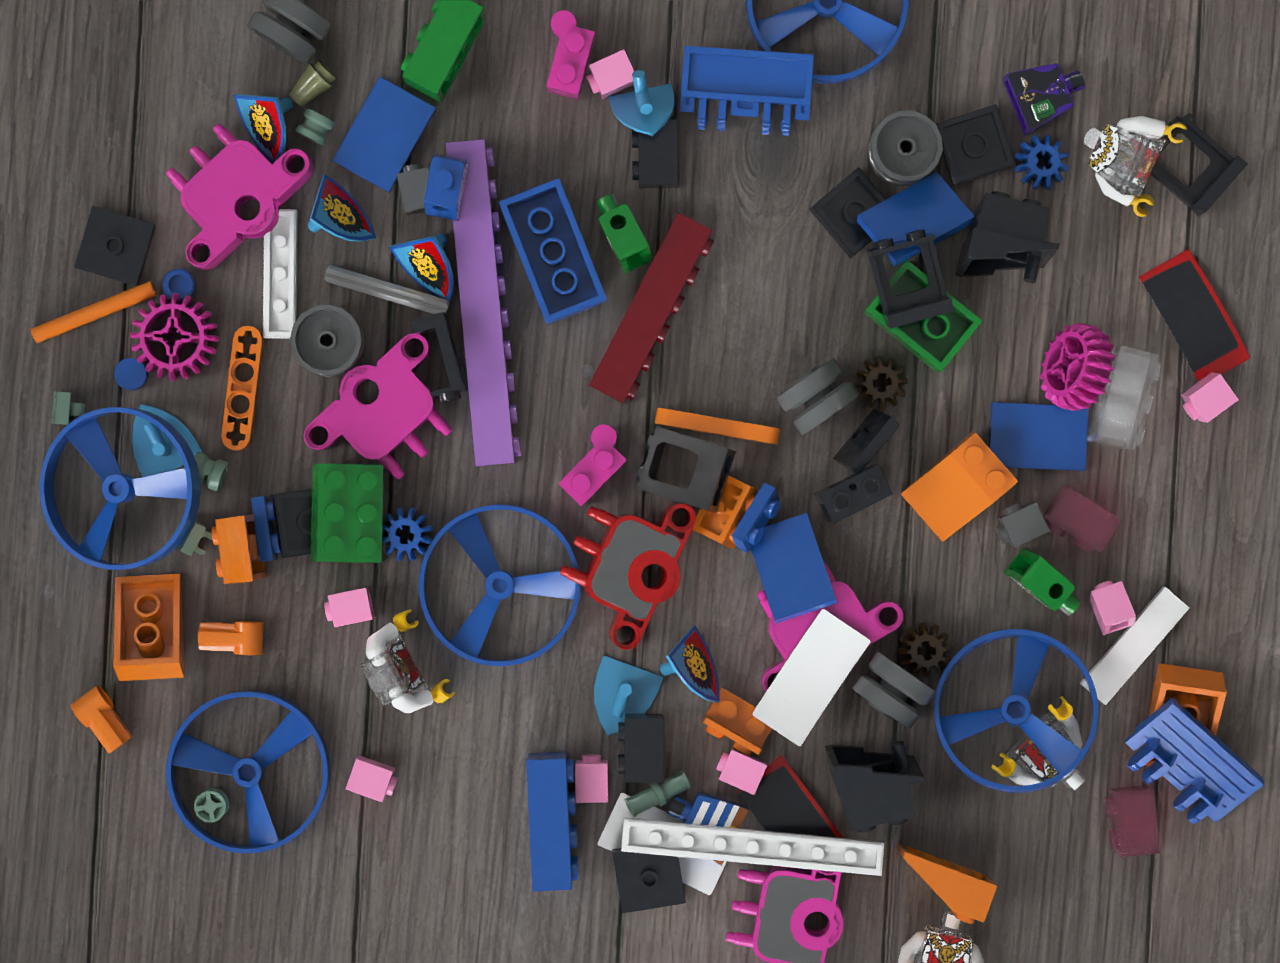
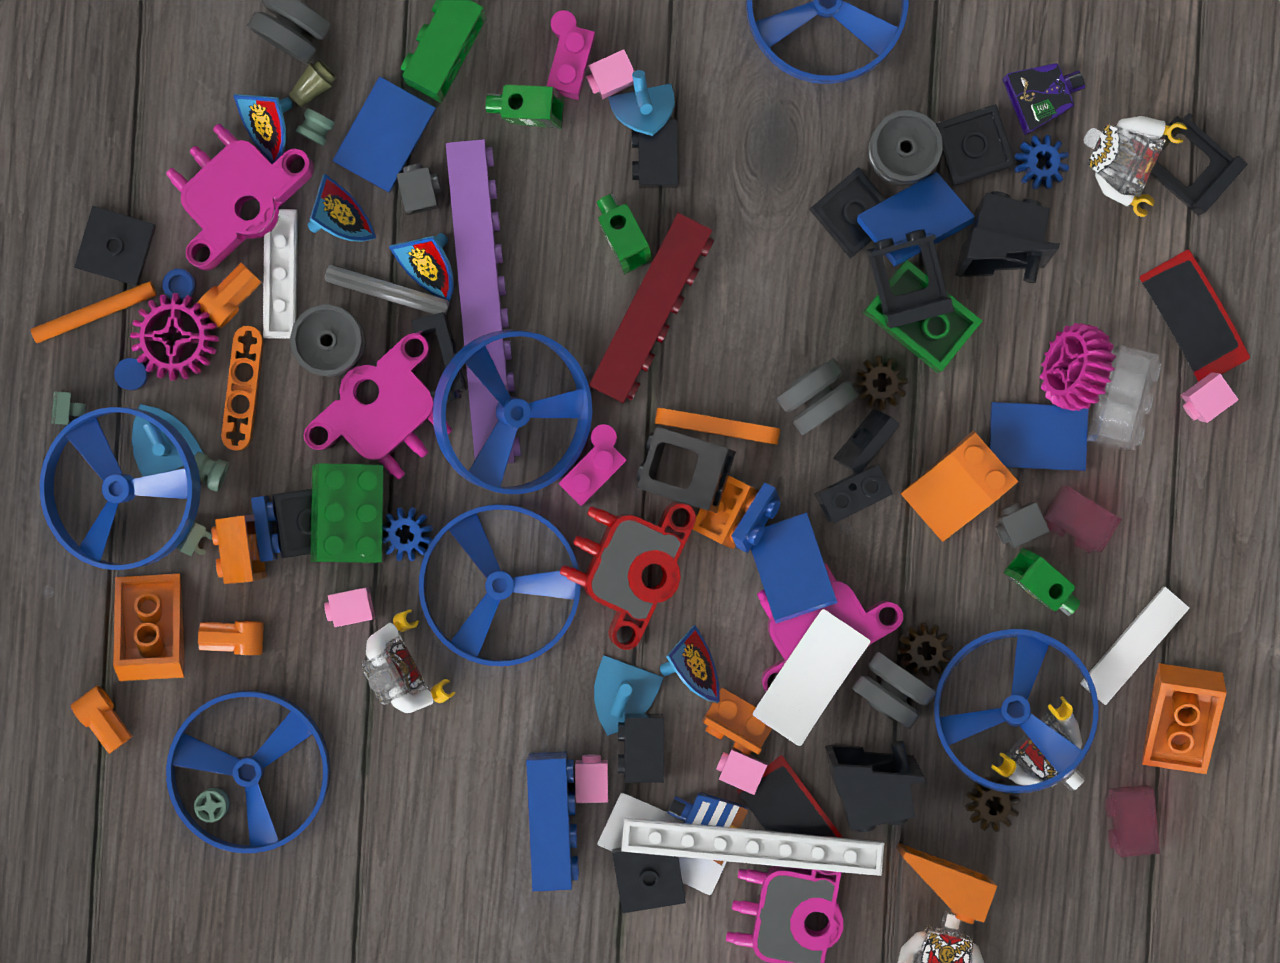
(224, 300): none -> orange piece
(372, 779): bright pink brick -> none
(445, 186): blue torso -> none
(512, 413): none -> blue piece
(541, 105): none -> green torso
(553, 251): blue brick -> none
(657, 793): sand green pin -> none
(746, 80): blue hinge -> none
(982, 811): none -> dark brown gear
(1112, 607): bright pink brick -> none
(1194, 755): hinge -> none

